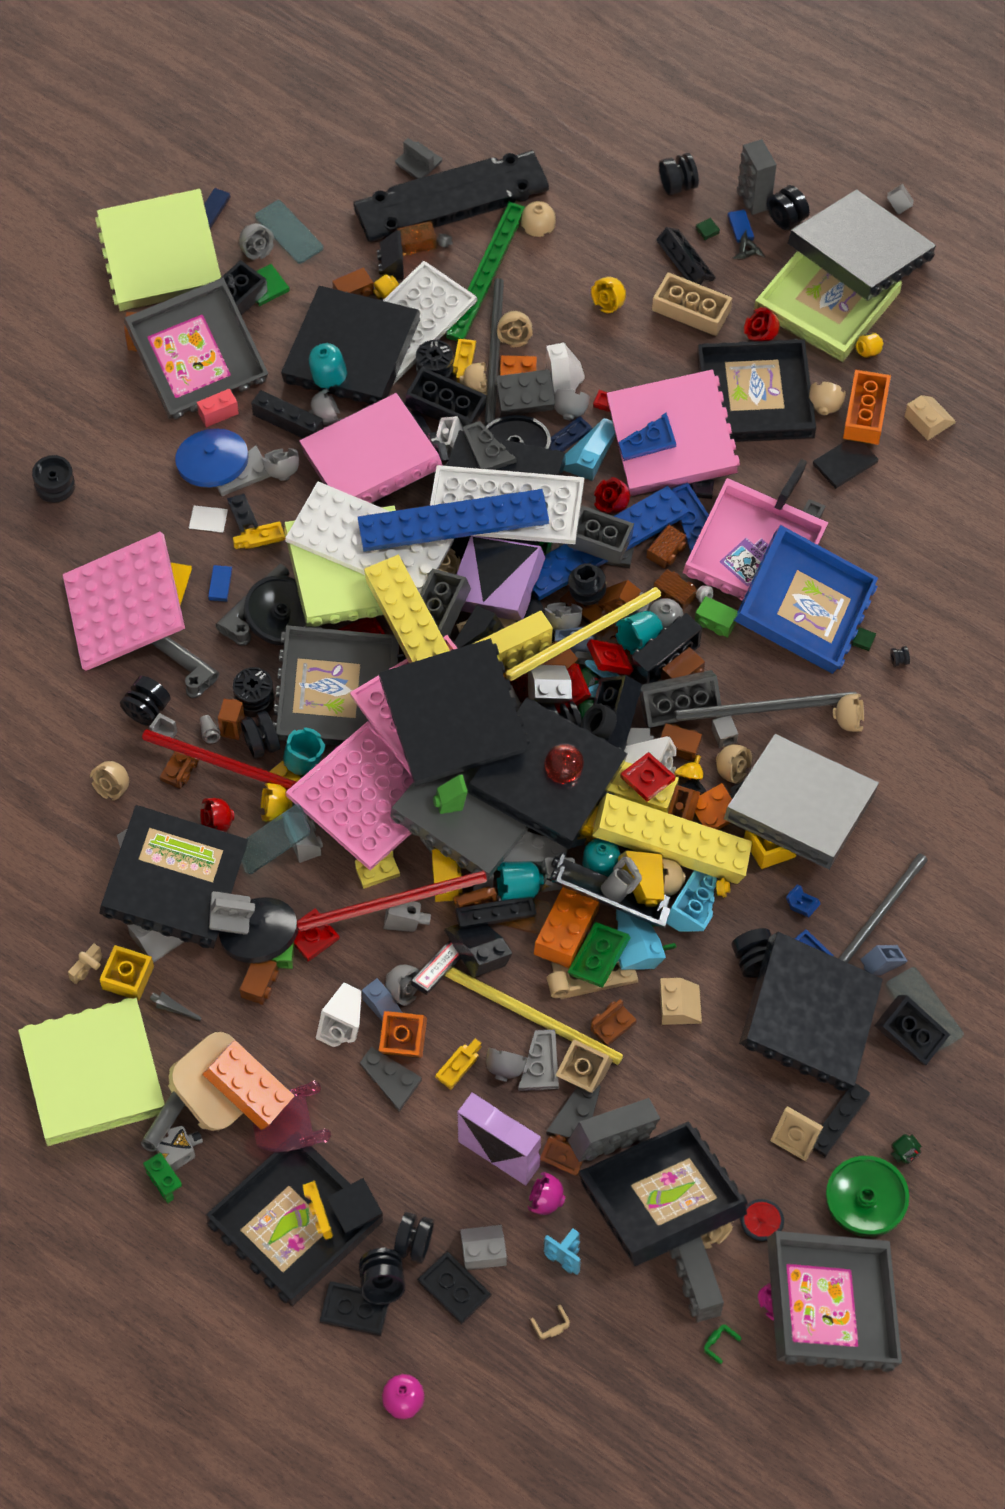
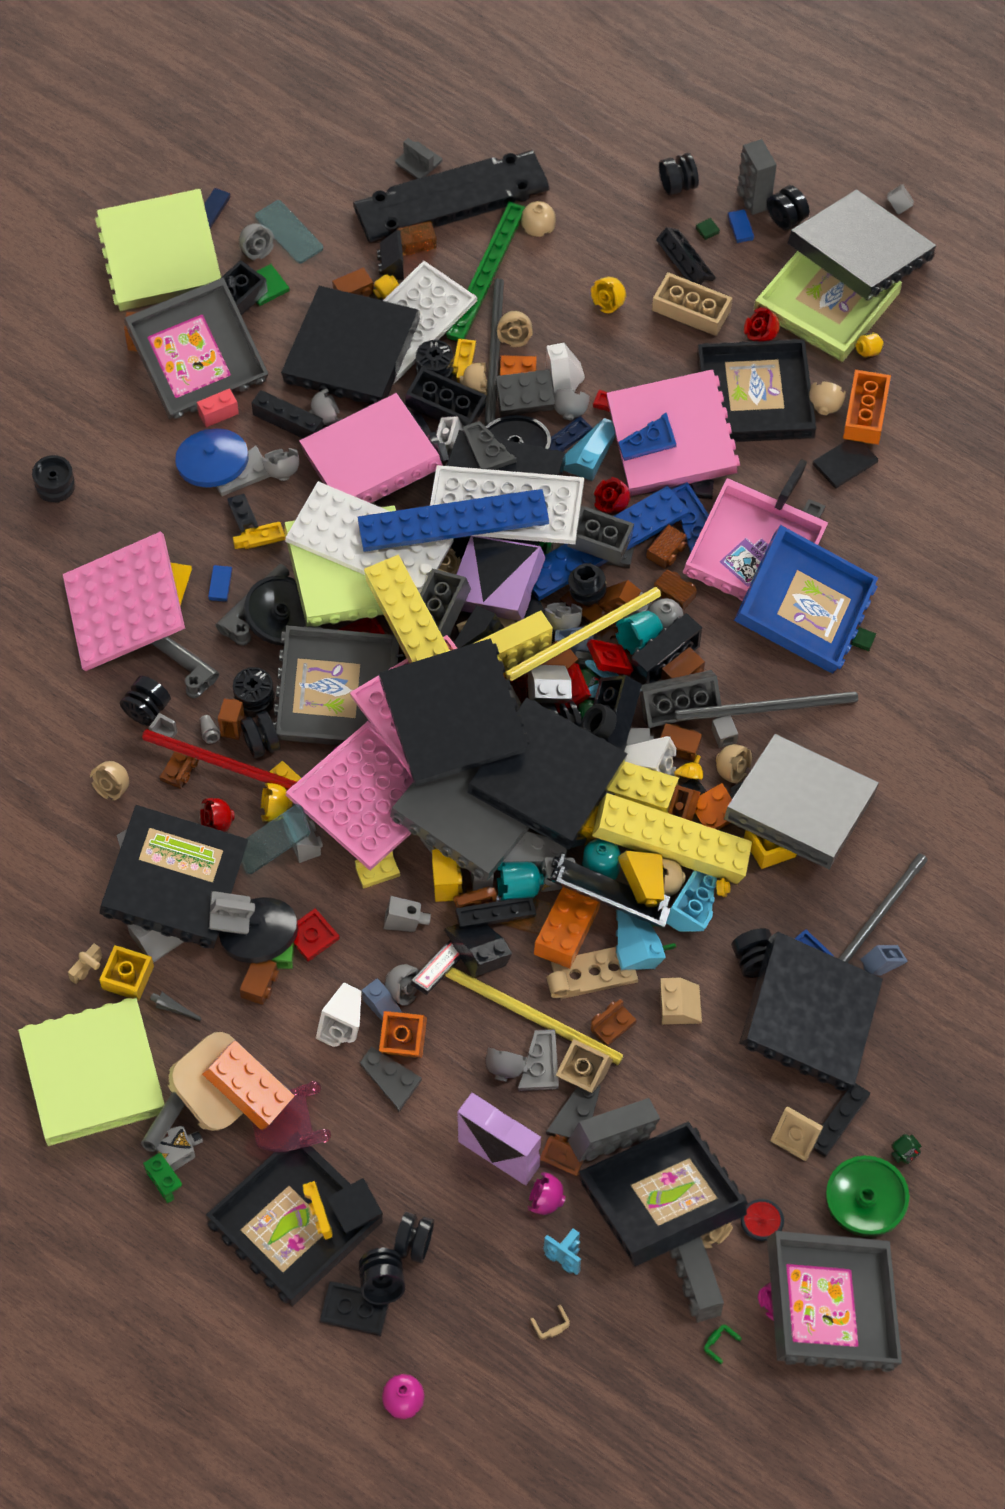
(208, 518): white sticker -> none
(303, 751): teal cylinder -> none
(327, 365): teal cylinder -> none
(391, 900): red axle -> none
(444, 240): dark grey plate -> none
(451, 795): bright green slope -> none
(454, 1287): black tile -> none
(459, 1064): yellow hinge -> none
(483, 1247): light grey slope -> none
(564, 763): clear red cylinder -> none
(599, 954): green plate -> none
(620, 881): light grey piece -> none
(647, 776): red plate -> none
(704, 591): white plate -> none
(716, 616): bright green brick -> none
(747, 242): pearl dark grey piece -> none
(802, 902): blue bracket -> none
(849, 713): tan cylinder -> none
(900, 656): black wheel -> none
(912, 1029): black slope -> none
(915, 986): clear light blue piece -> none
(928, 416): tan slope -> none

